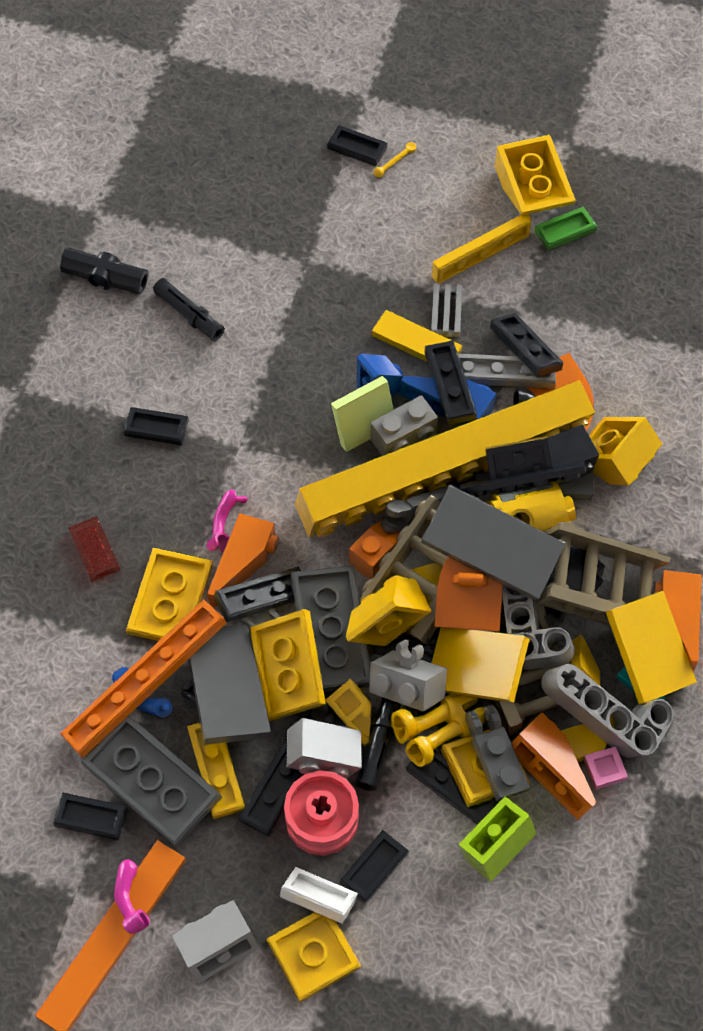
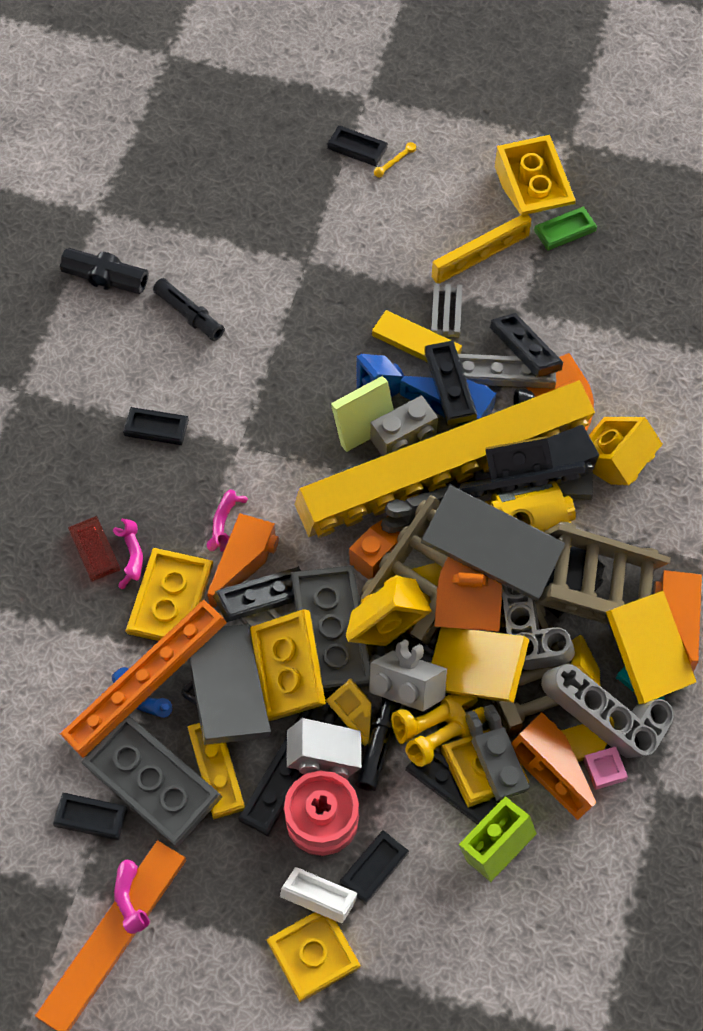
(135, 562): none -> dark pink piece
(215, 941): light grey brick -> none

